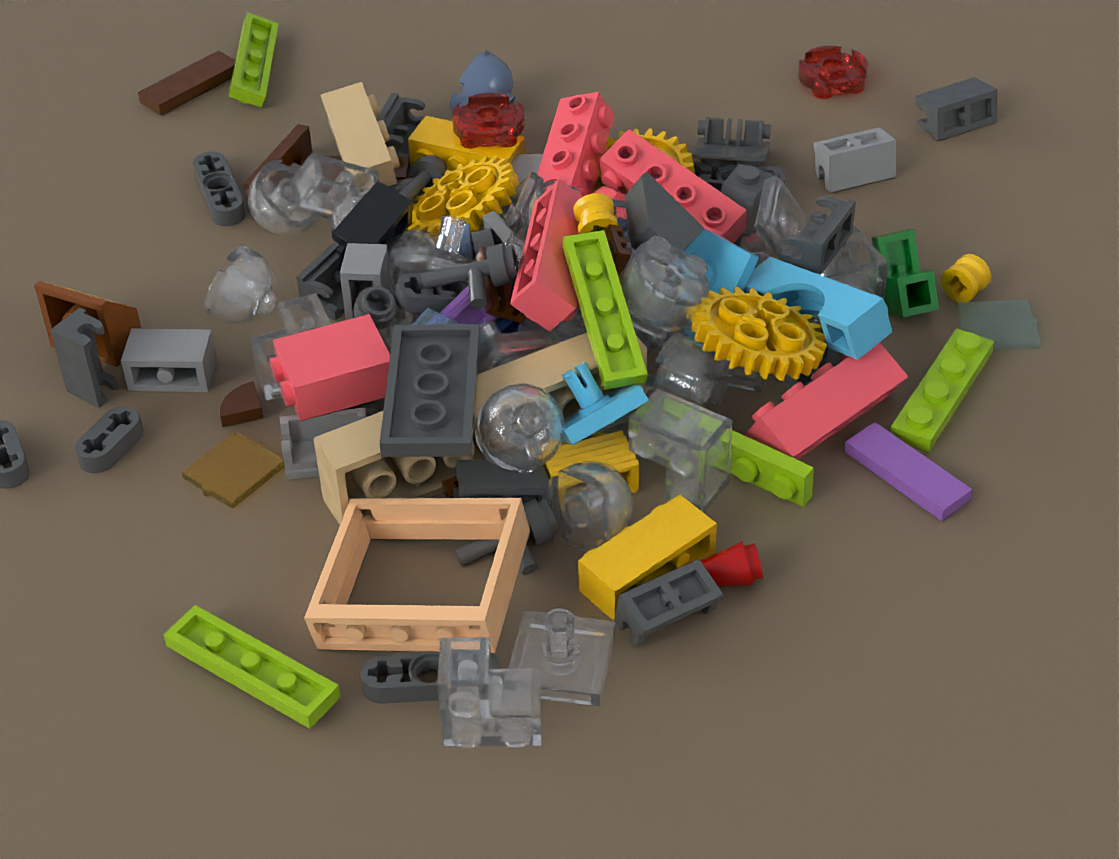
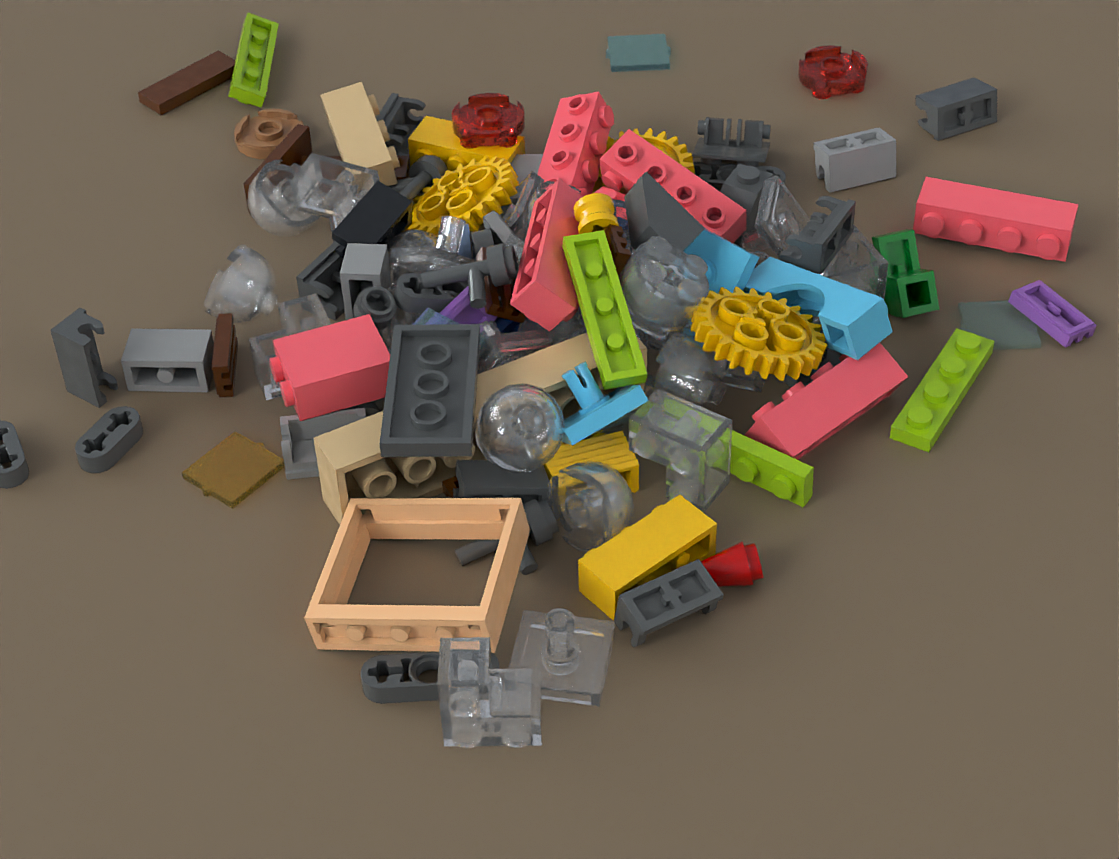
(117, 318): dark orange slope -> none
(216, 199): dark grey beam -> none
(225, 355): none -> reddish brown tile
(241, 405): reddish brown tile -> none
(252, 666): lime plate -> none
(263, 133): none -> medium nougat tile
(484, 75): sand blue cylinder -> none
(638, 52): none -> clear light blue piece
(908, 471): medium lavender tile -> none
(965, 278): yellow wheel -> none
(995, 219): none -> coral brick
(1052, 313): none -> medium lavender tile

